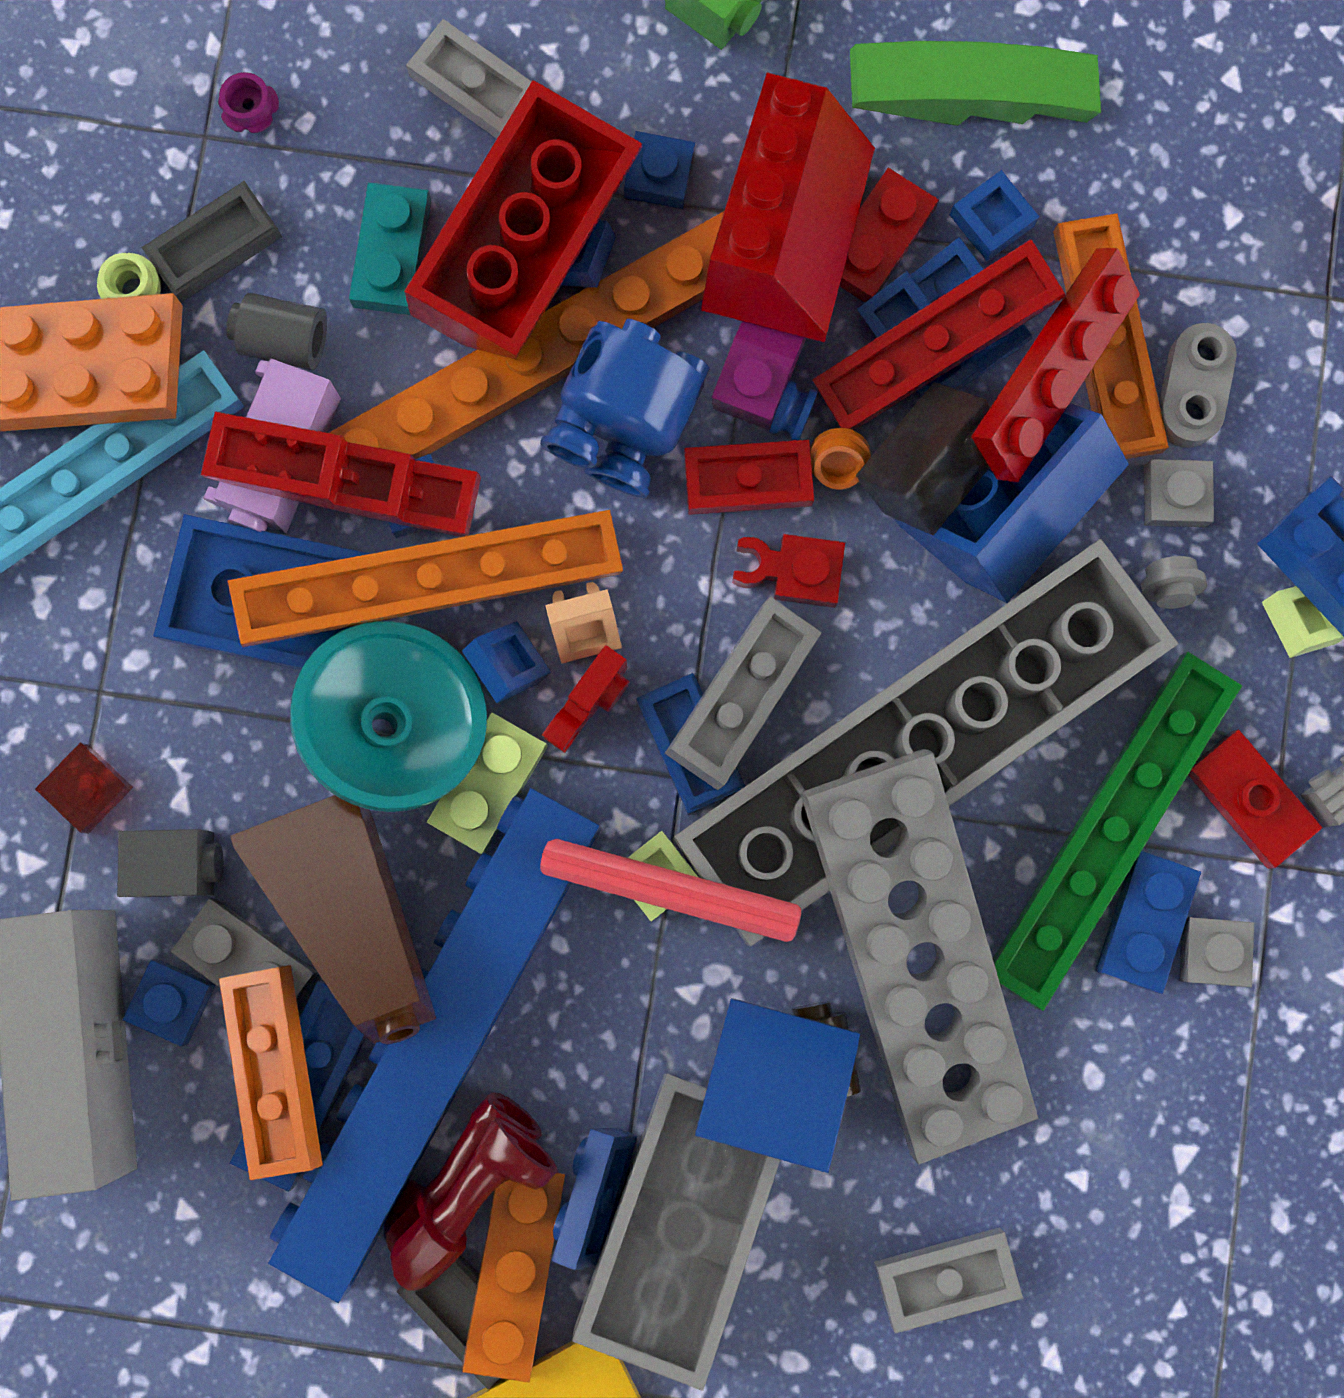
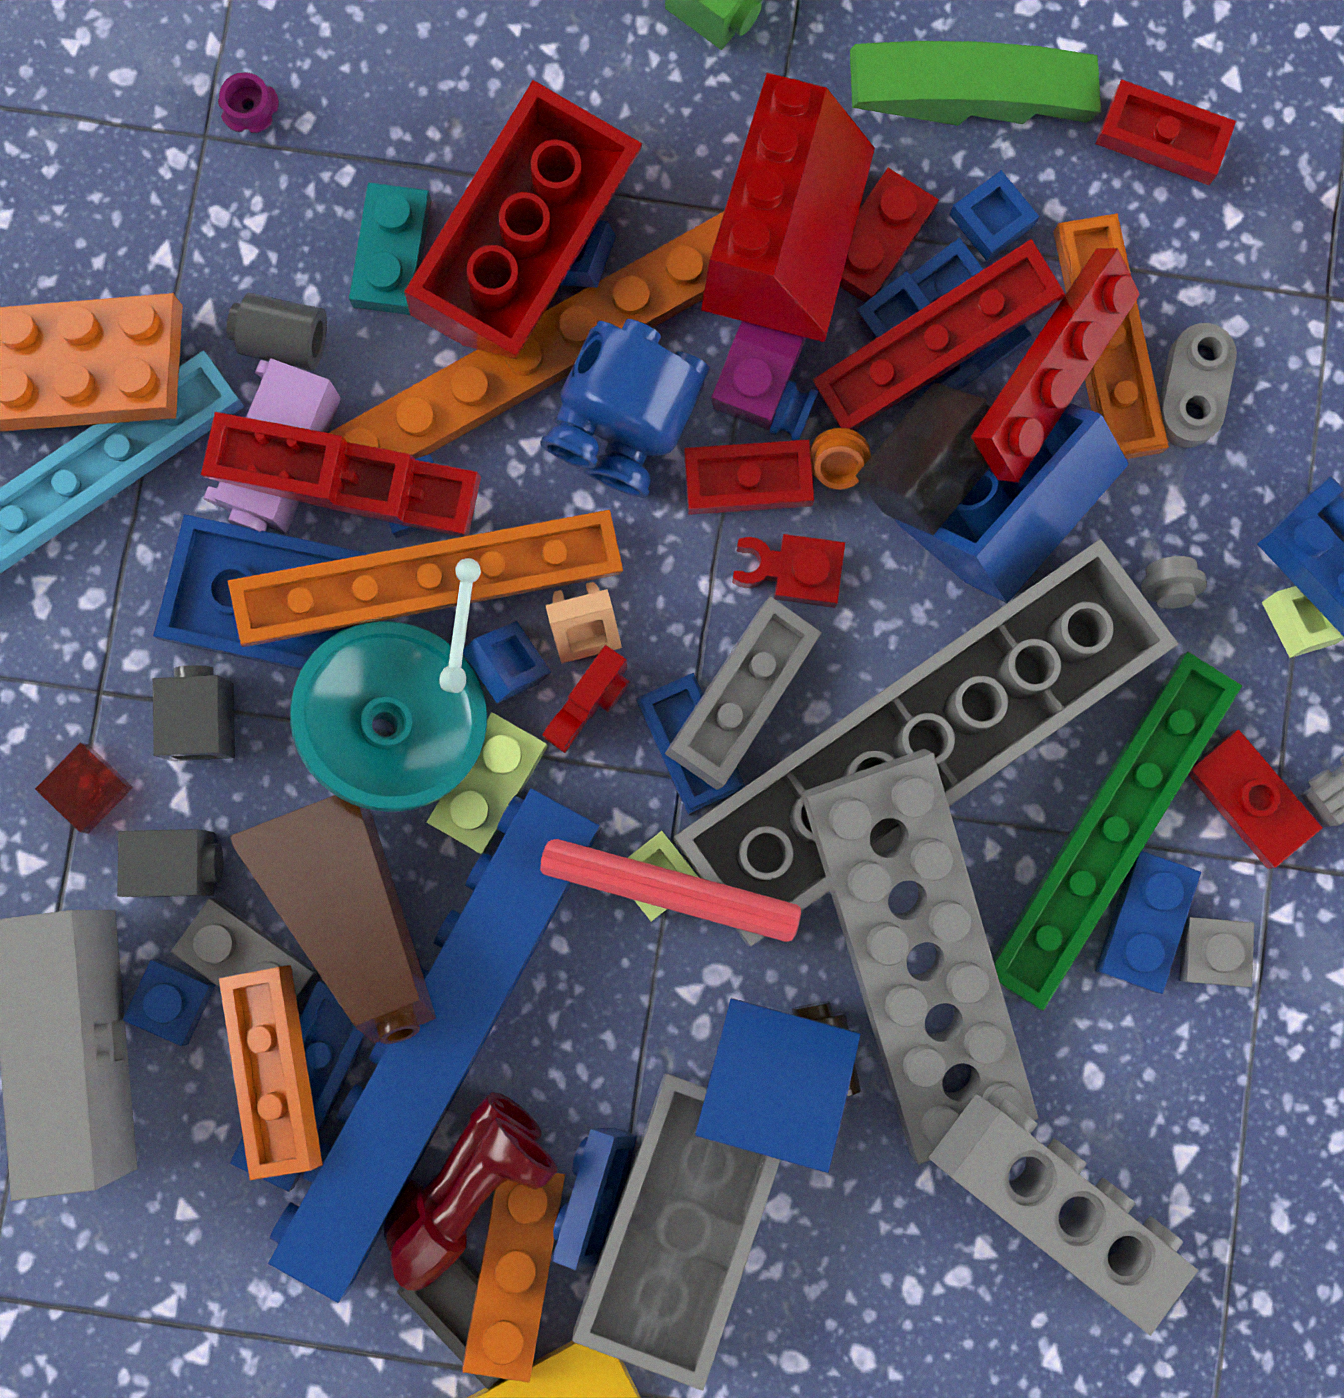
(123, 267): yellowish green plate -> none
(193, 715): none -> dark grey brick
(212, 242): dark grey tile -> none
(453, 676): none -> light aqua hinge
(468, 77): light grey plate -> none
(660, 170): blue plate -> none
(948, 1280): light grey plate -> none
(1137, 1280): none -> light grey brick
(1165, 132): none -> red plate
(1178, 493): light grey plate -> none

